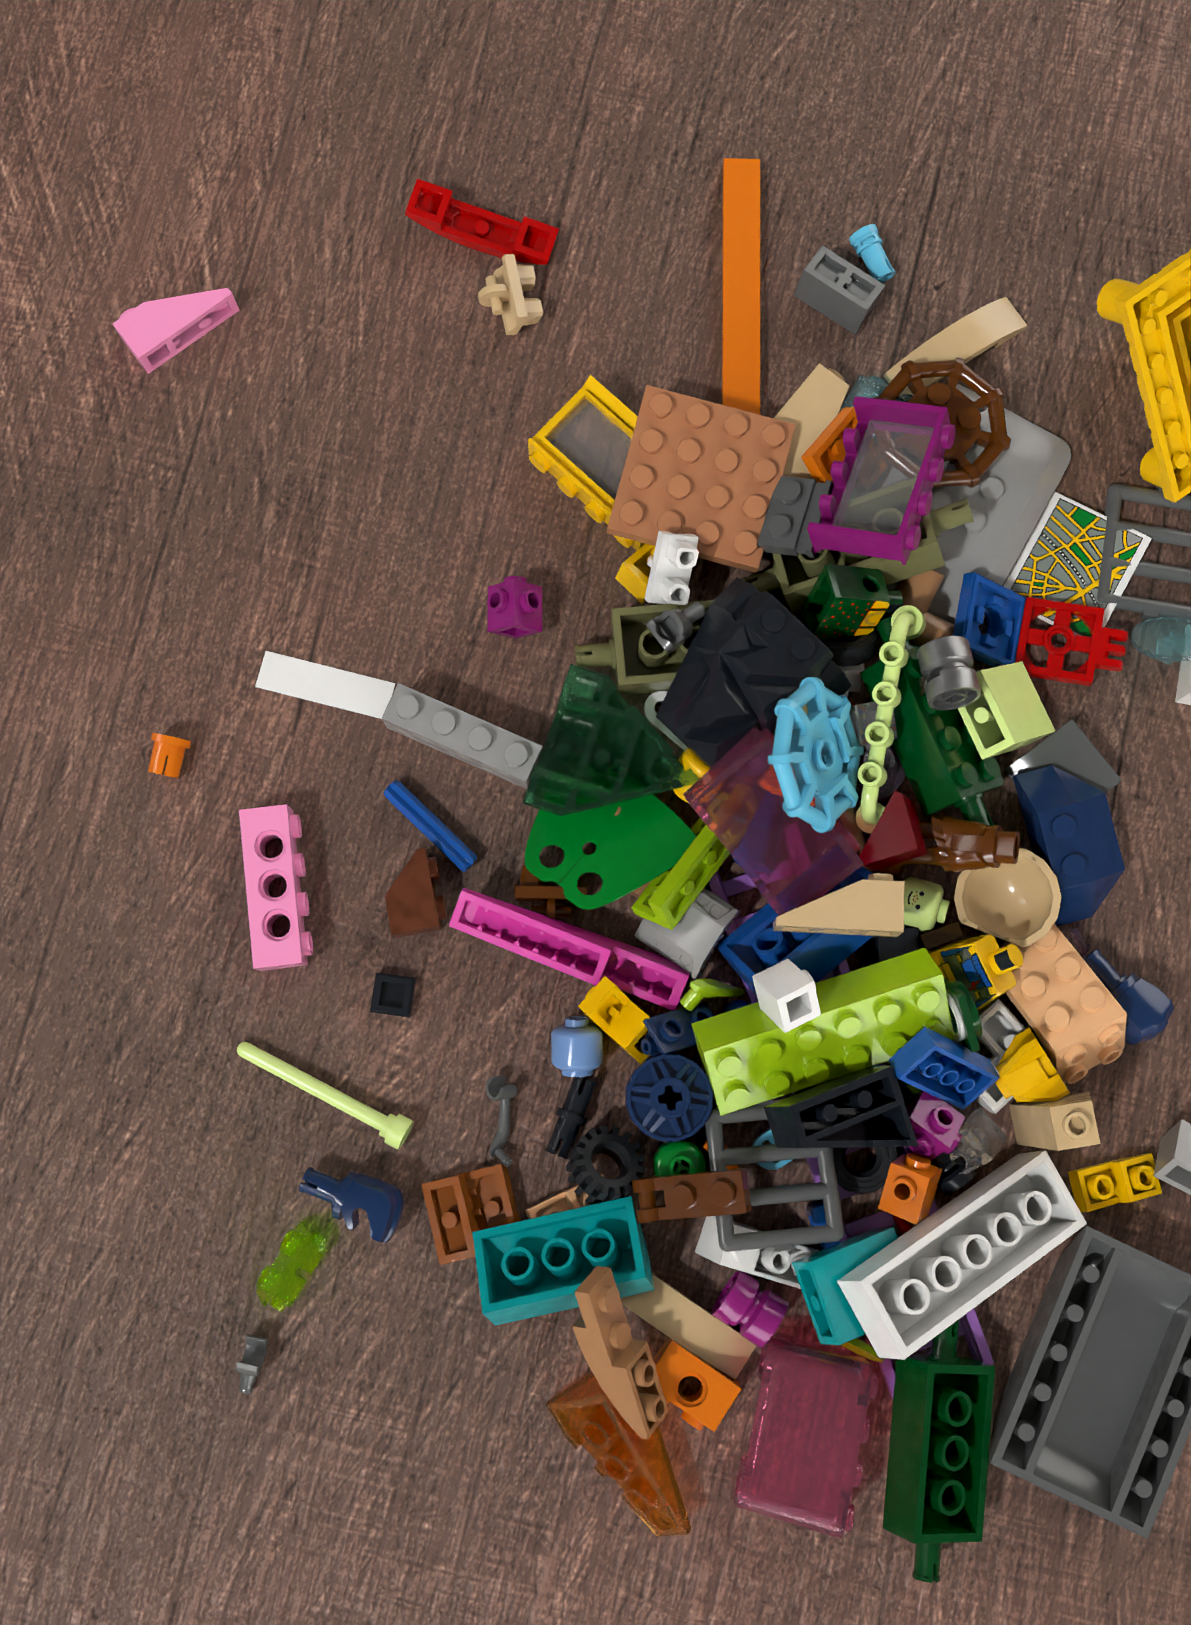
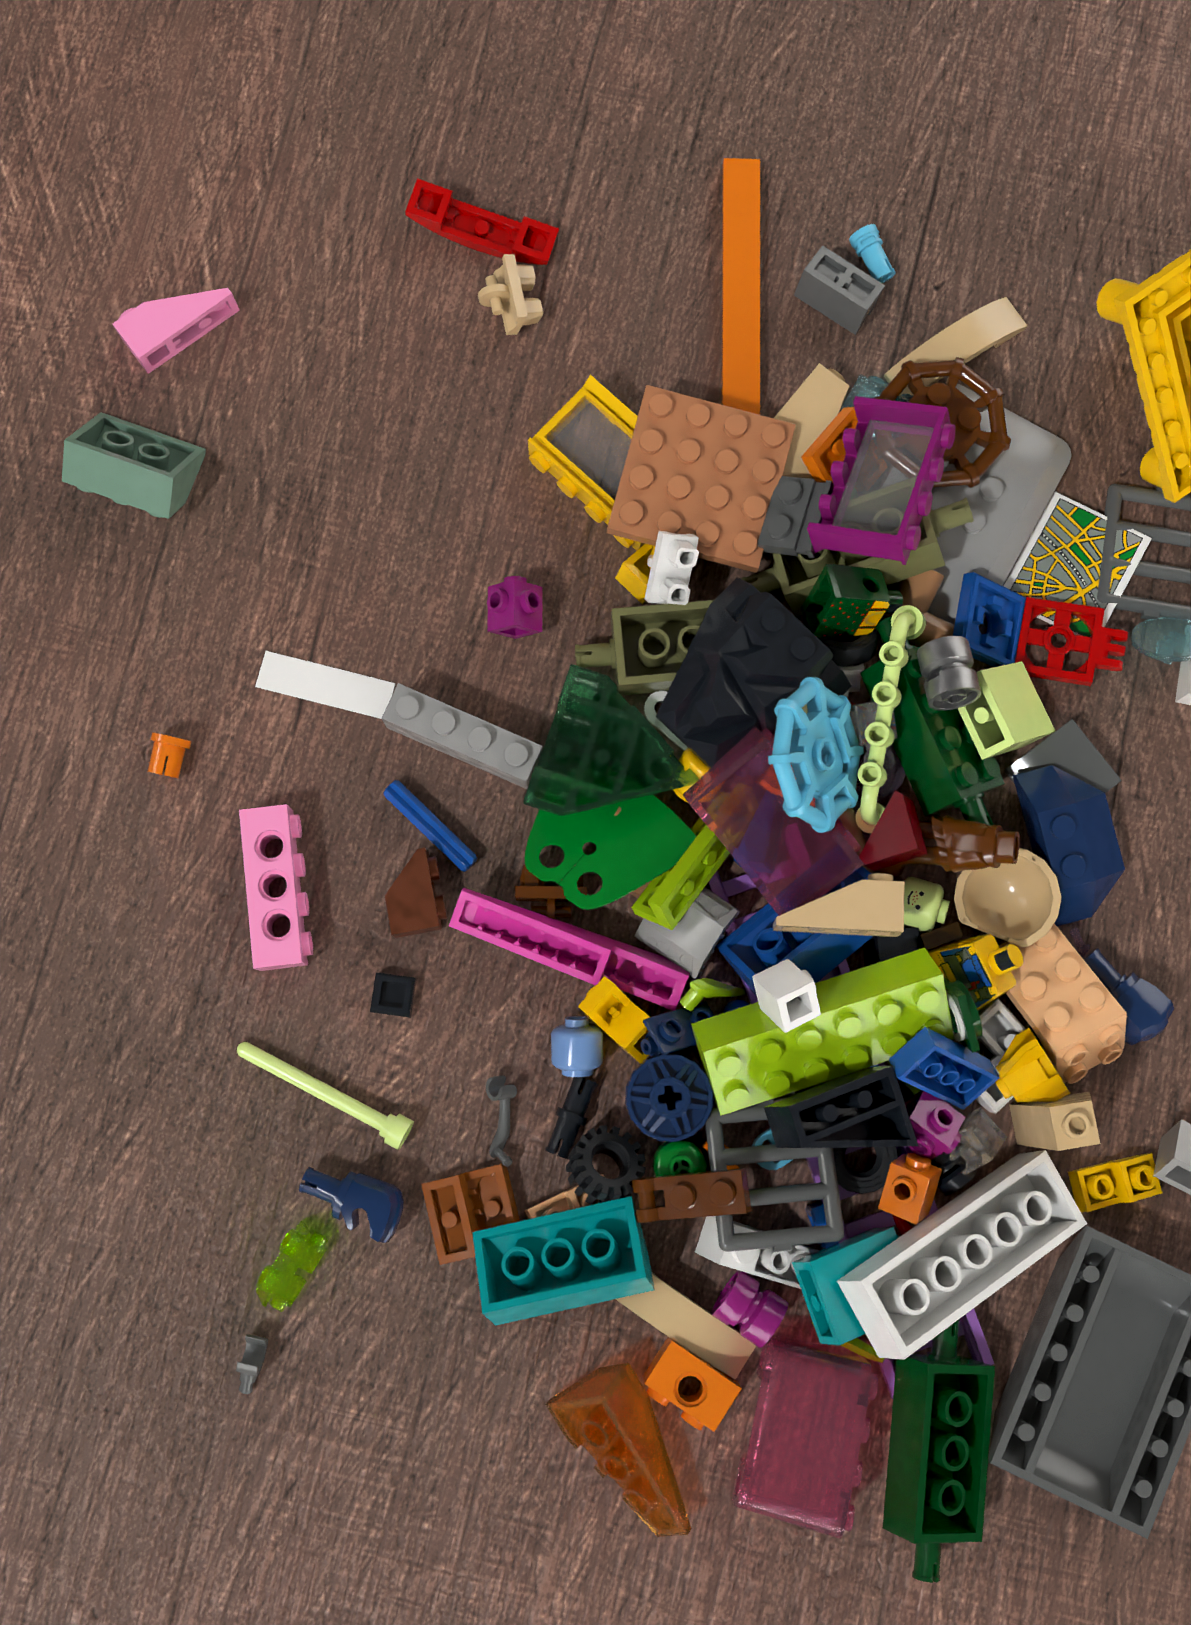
(131, 465): none -> sand green slope
(616, 1359): medium nougat slope -> none
(675, 626): dark grey piece -> none

